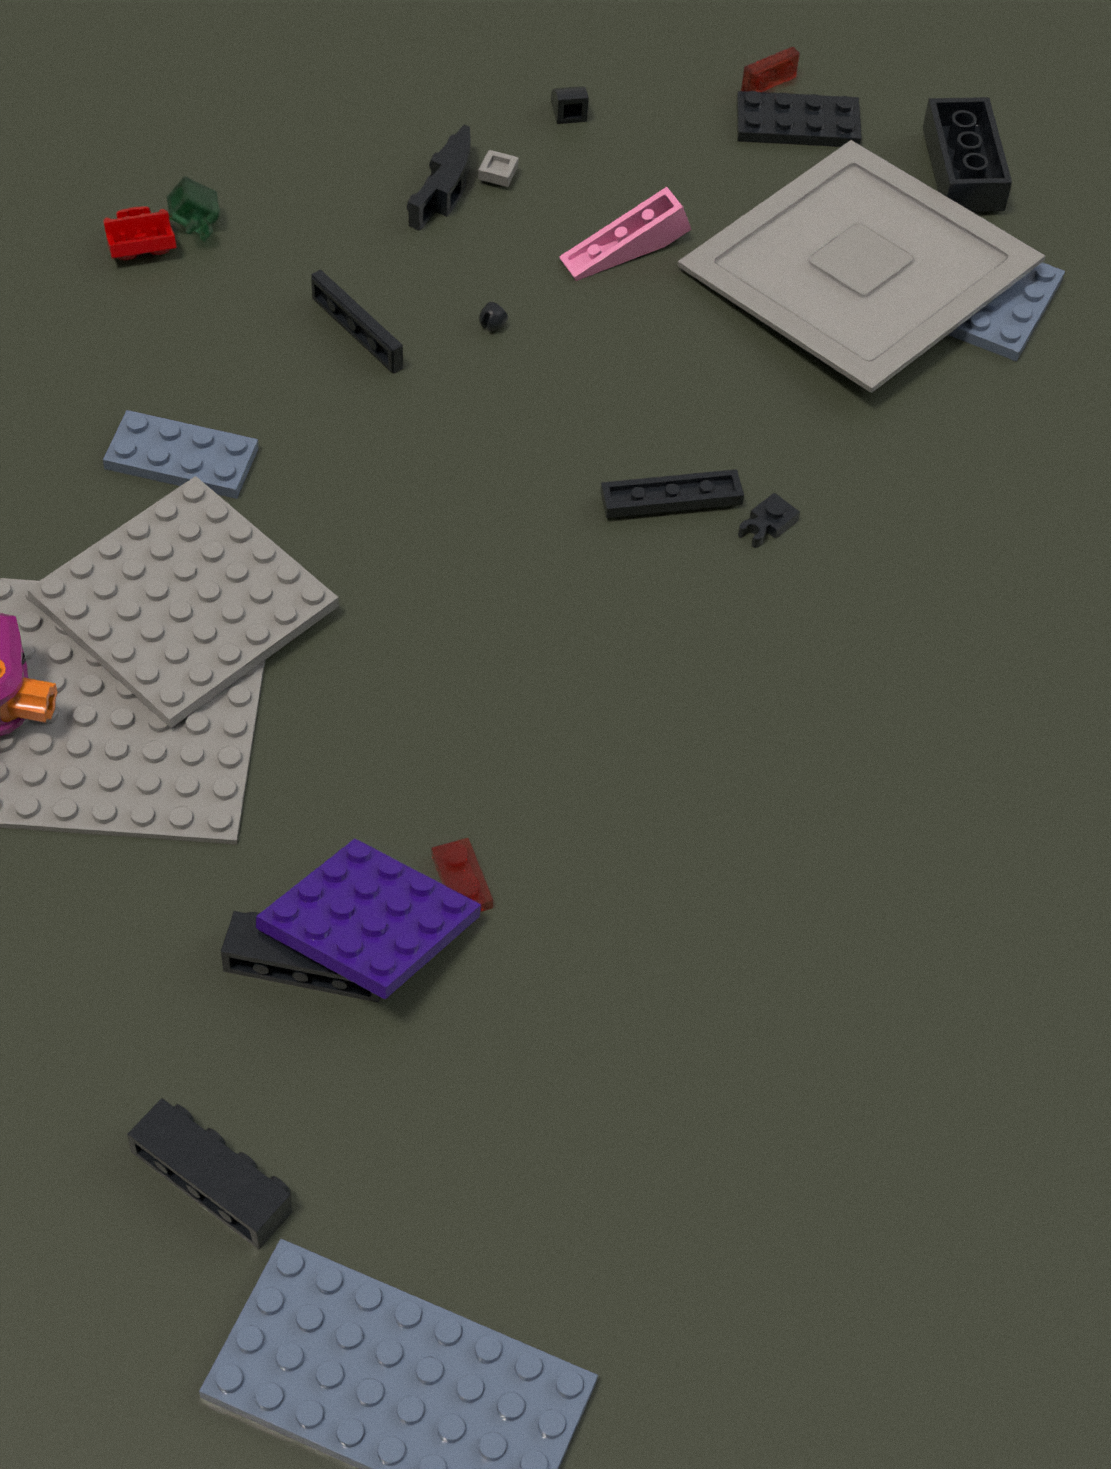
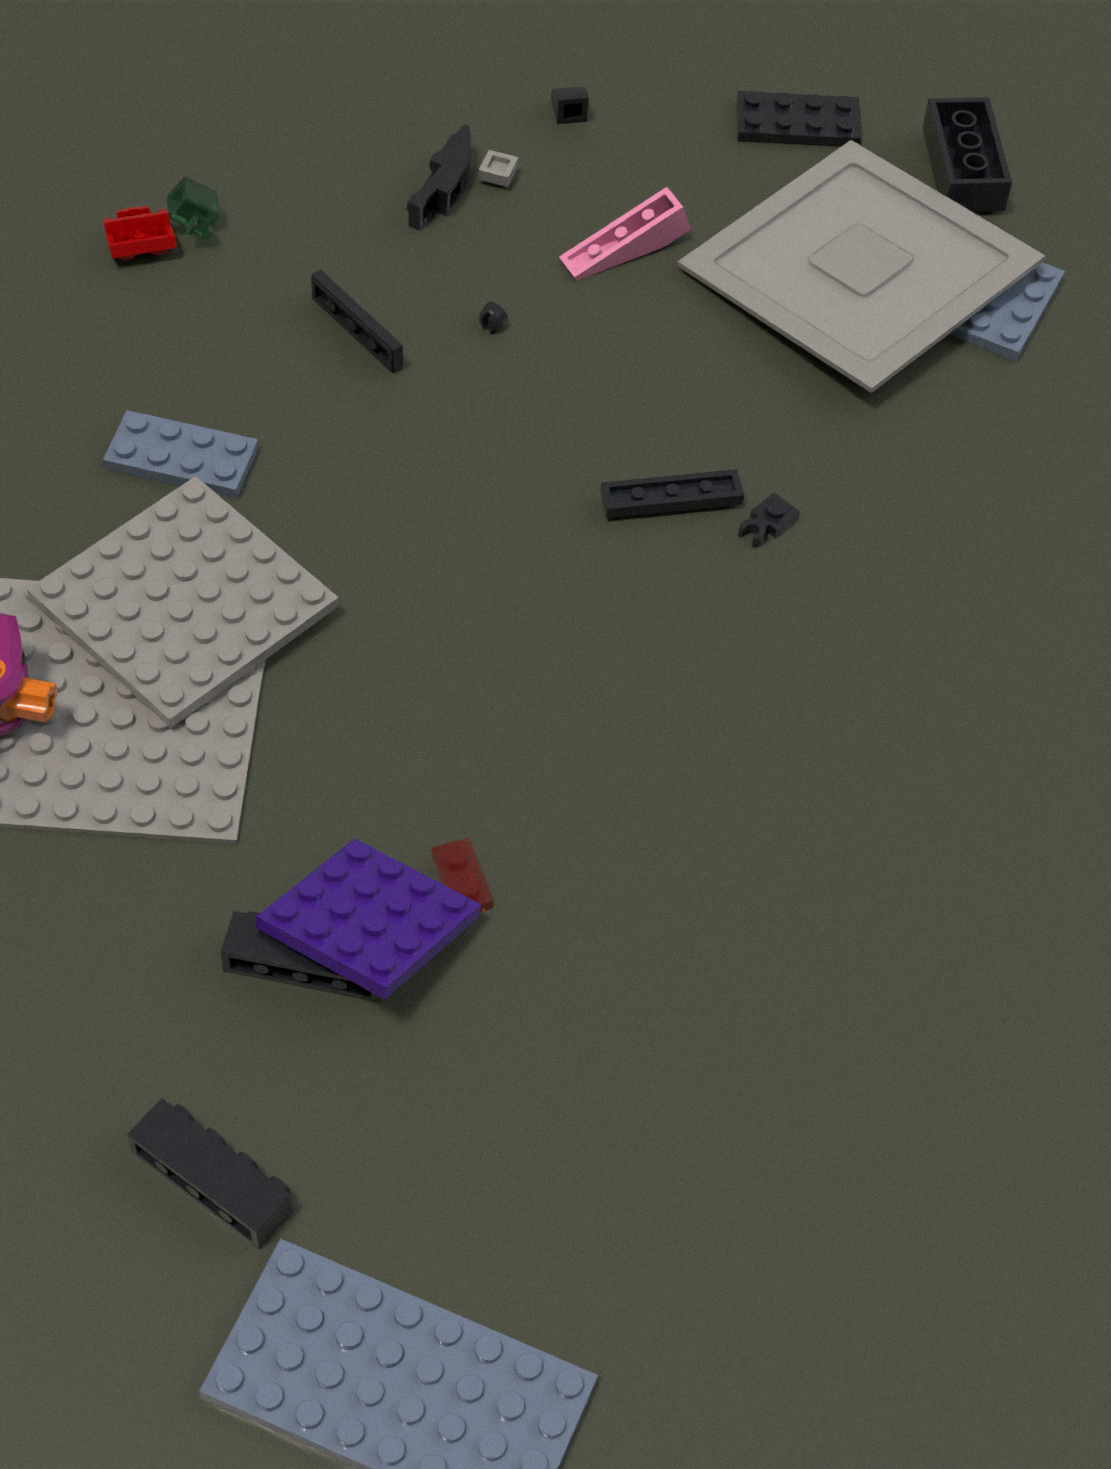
(771, 71): clear red plate -> none

